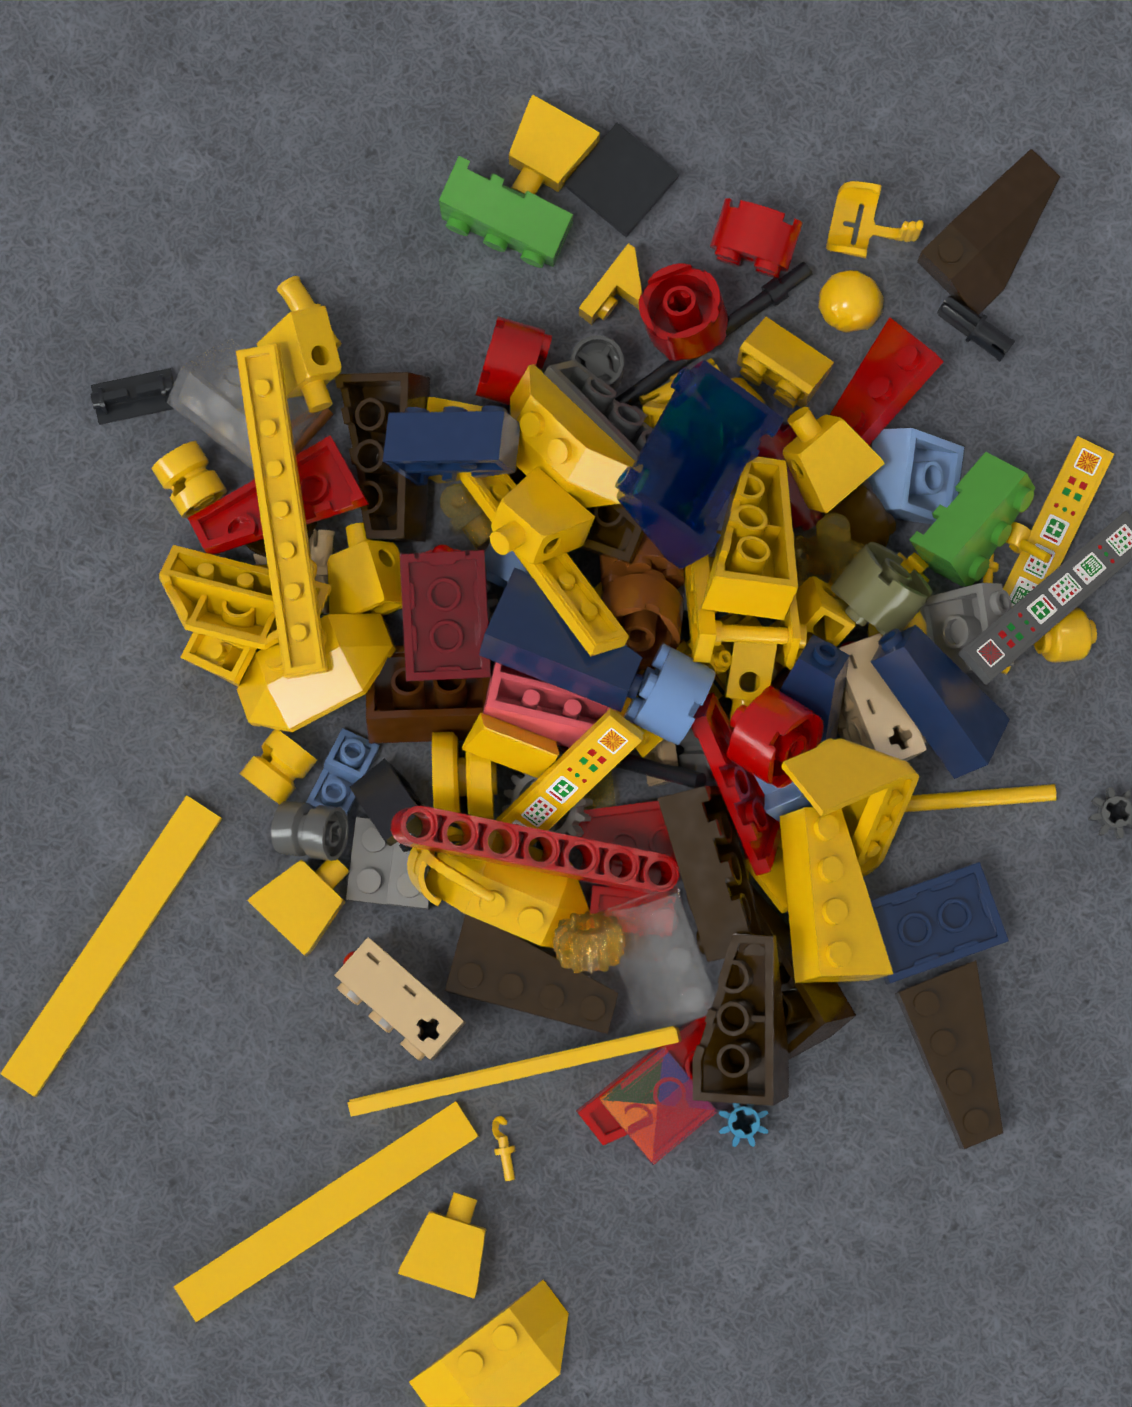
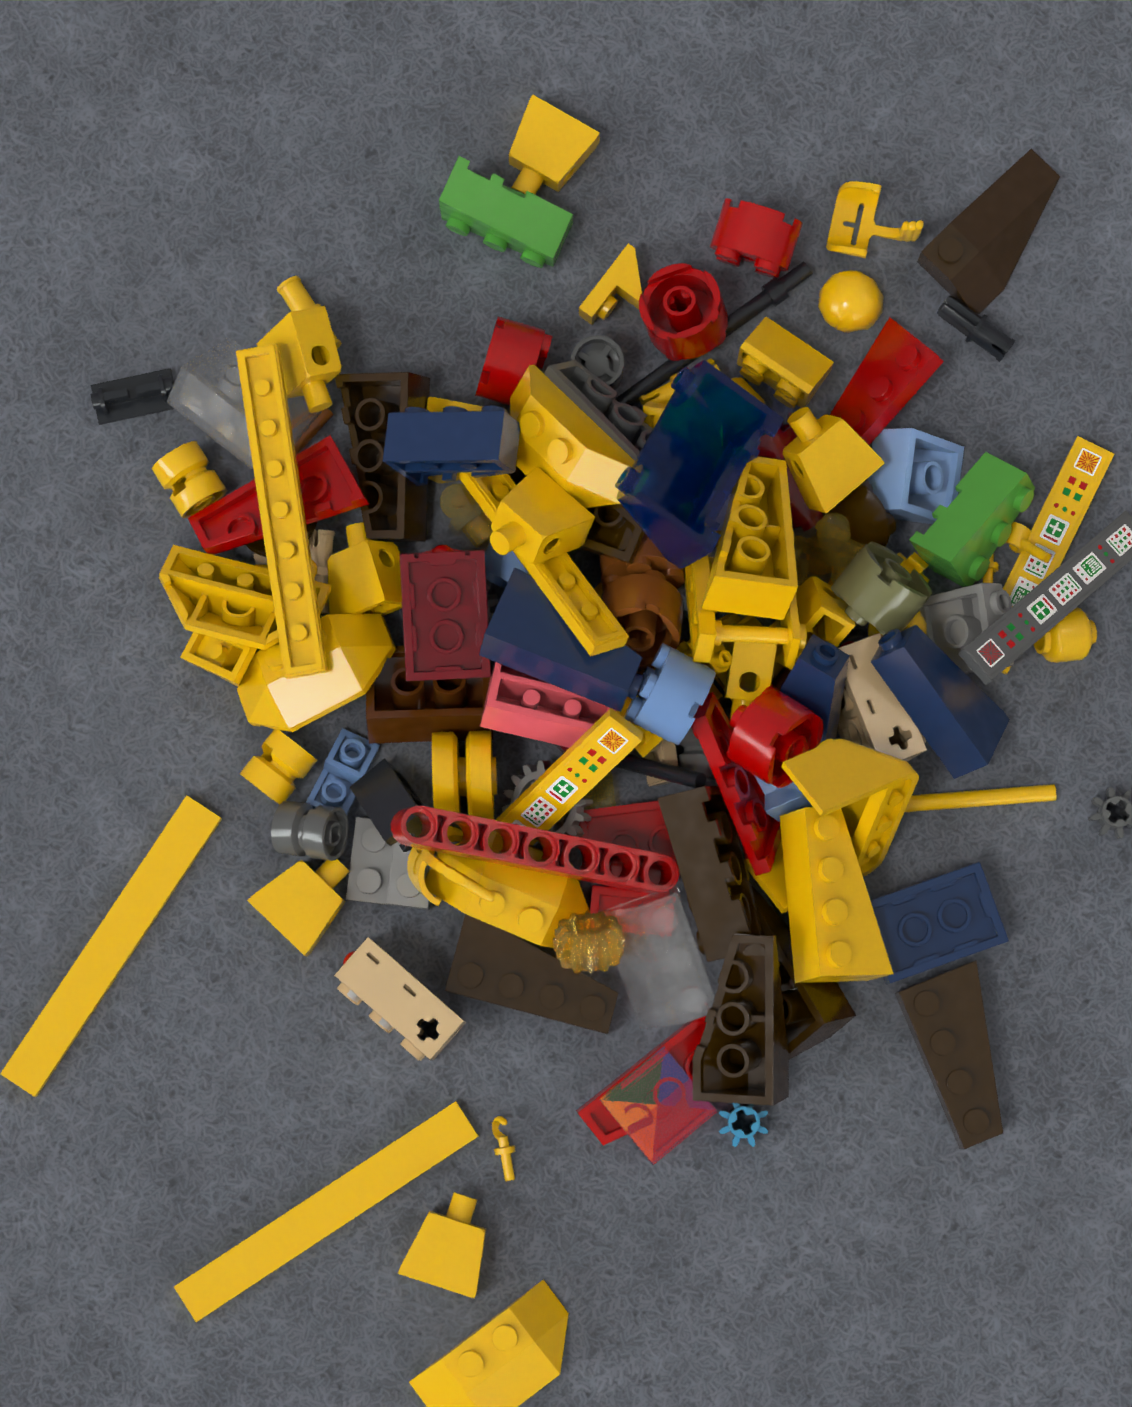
(511, 746): yellow slope -> none
(514, 1070): yellow tile -> none
(621, 179): black tile -> none

